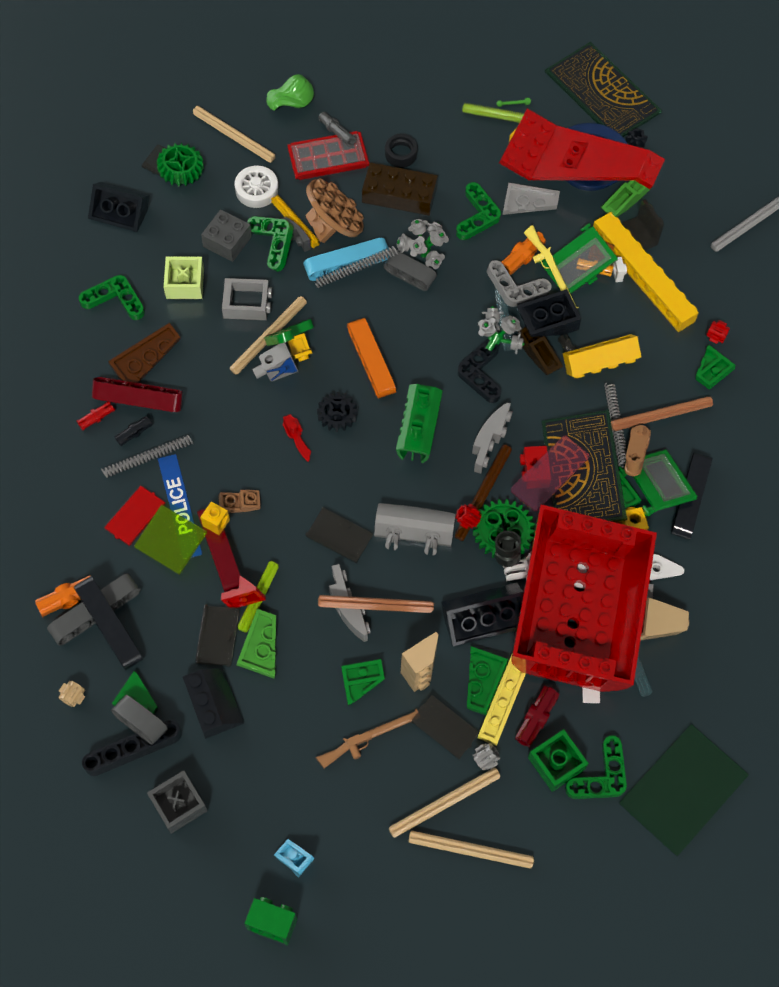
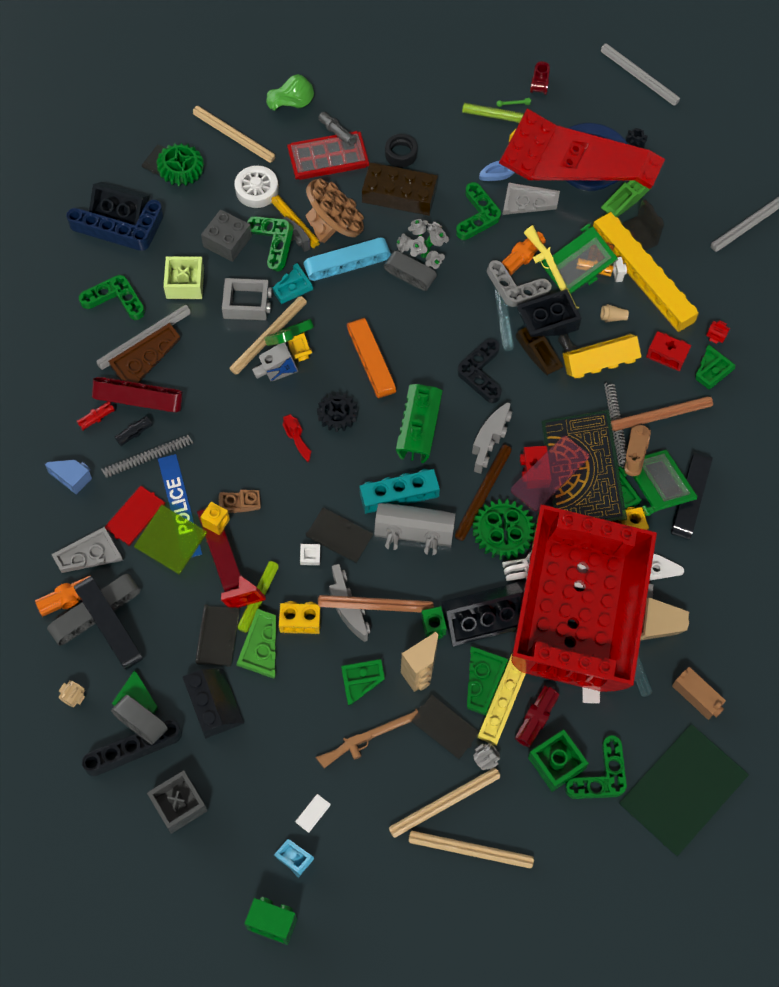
(70, 473): none -> medium blue slope
(88, 552): none -> light grey wing
(112, 230): none -> dark blue beam
(172, 318): none -> light grey axle
(292, 285): none -> teal wing
(299, 623): none -> yellow brick
(310, 554): none -> white plate
(313, 813): none -> white sticker
(360, 264): light grey piece -> none
(410, 494): none -> teal brick
(433, 615): none -> green brick
(468, 516): red gear -> none
(491, 329): light grey plant -> none
(495, 172): none -> medium blue arm
(507, 548): pearl dark grey wheel -> none
(540, 78): none -> dark red piece
(603, 90): black piece -> none
(611, 313): none -> tan cone
(640, 74): none -> light grey axle
(668, 351): none -> red brick
(699, 693): none -> medium nougat brick

